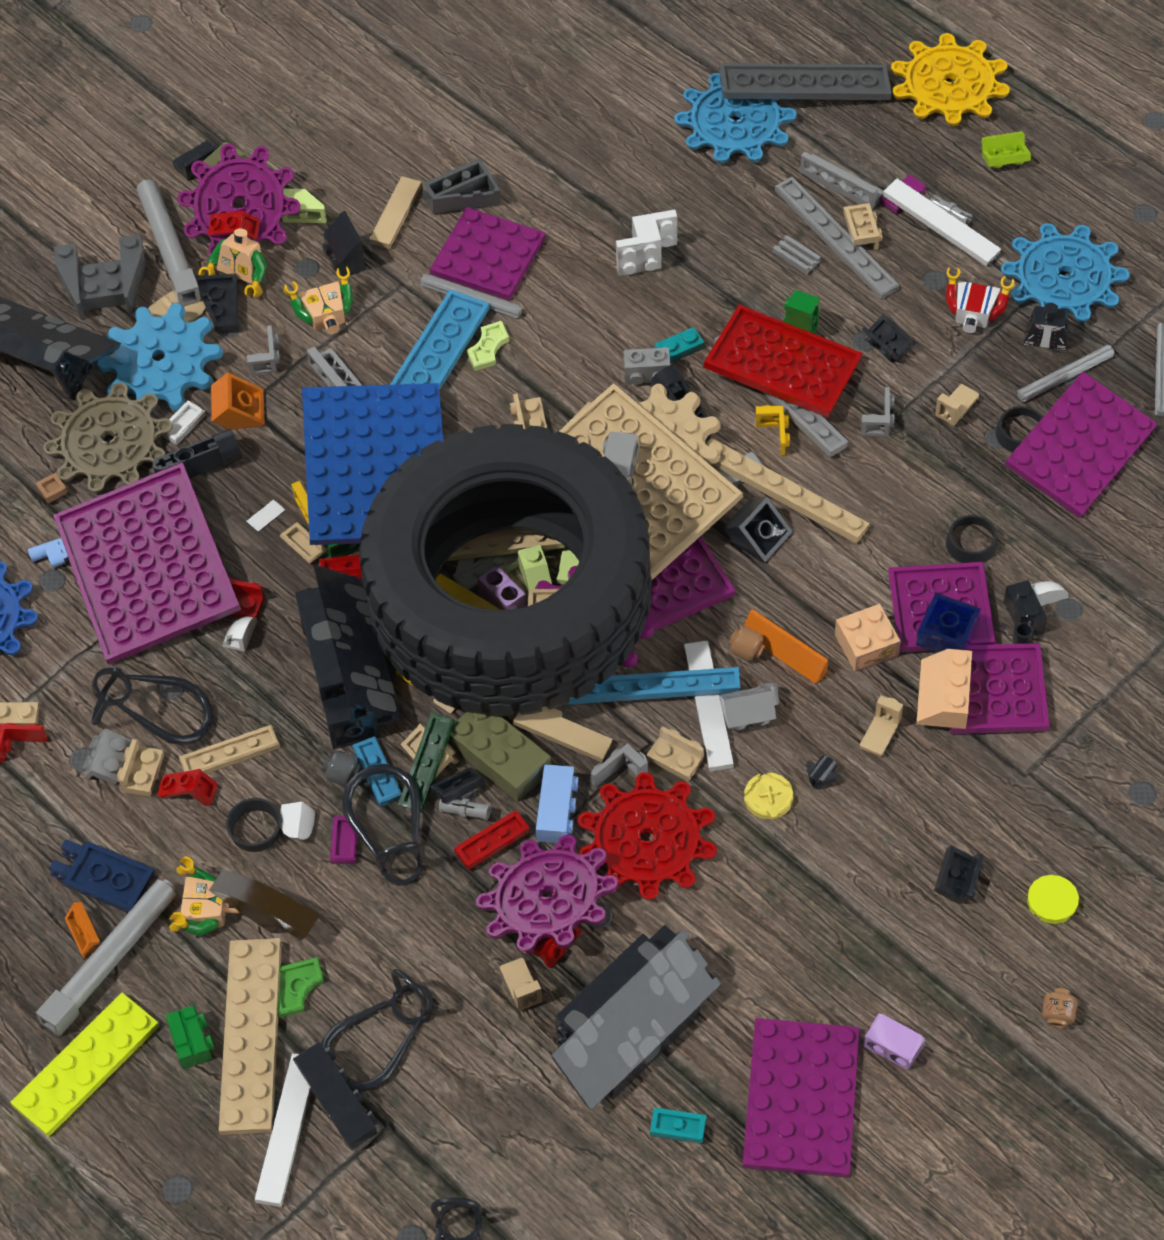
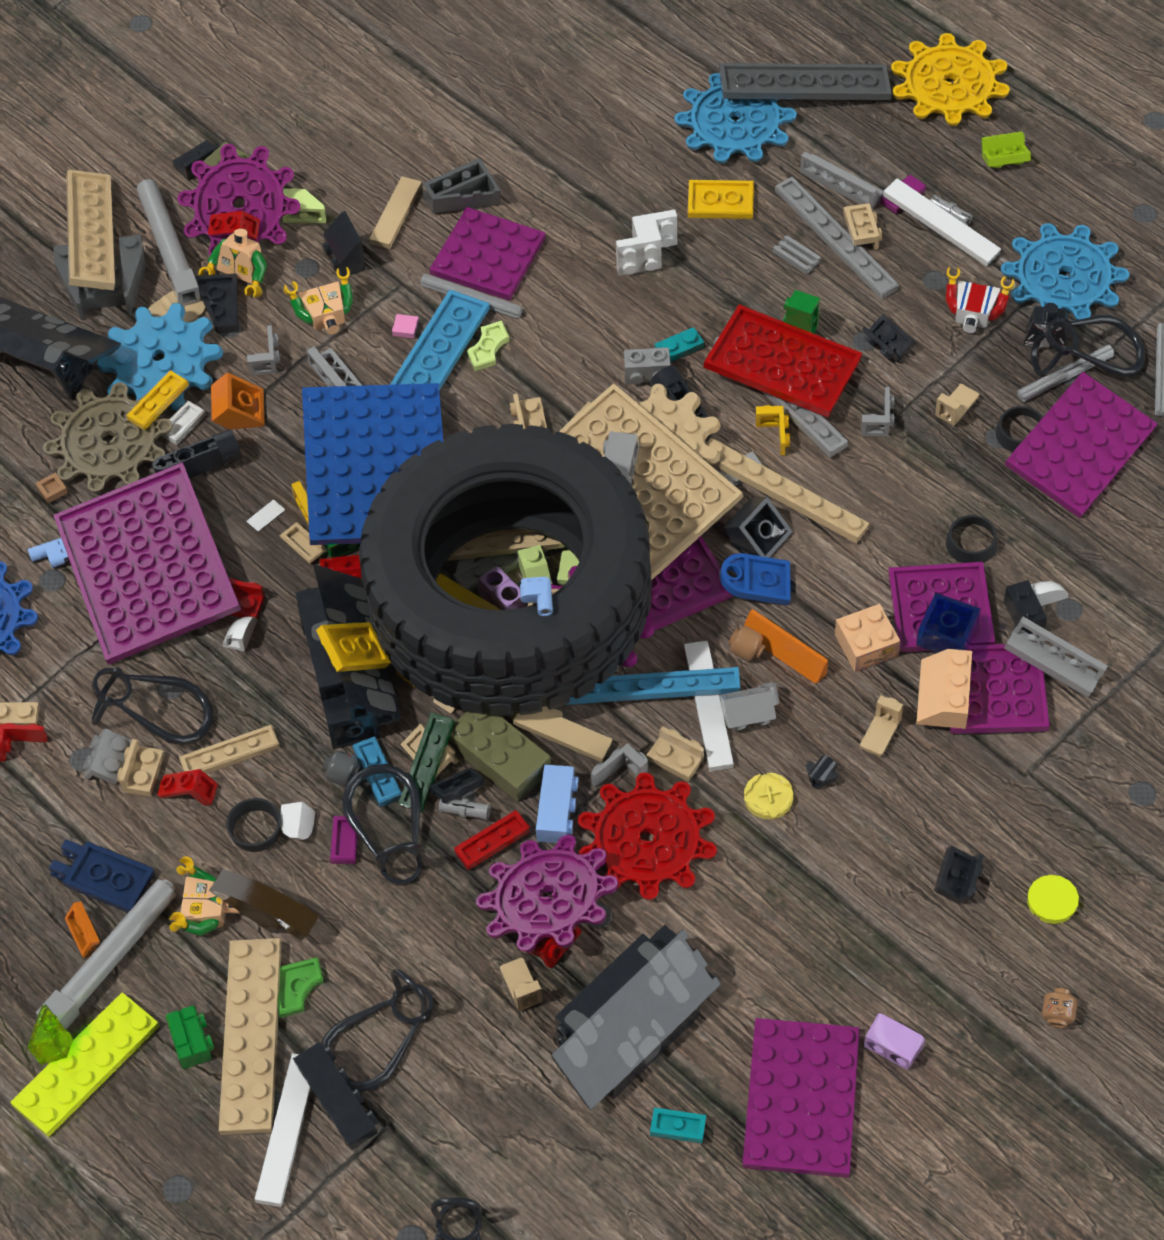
(49, 1038): none -> clear neon green slope
(90, 230): none -> tan plate
(157, 400): none -> yellow tile
(353, 646): none -> yellow plate
(405, 326): none -> bright pink tile
(537, 590): none -> light blue piece
(720, 199): none -> yellow tile
(757, 578): none -> blue tile
(1053, 659): none -> light grey fence
(1098, 319): none -> black animal

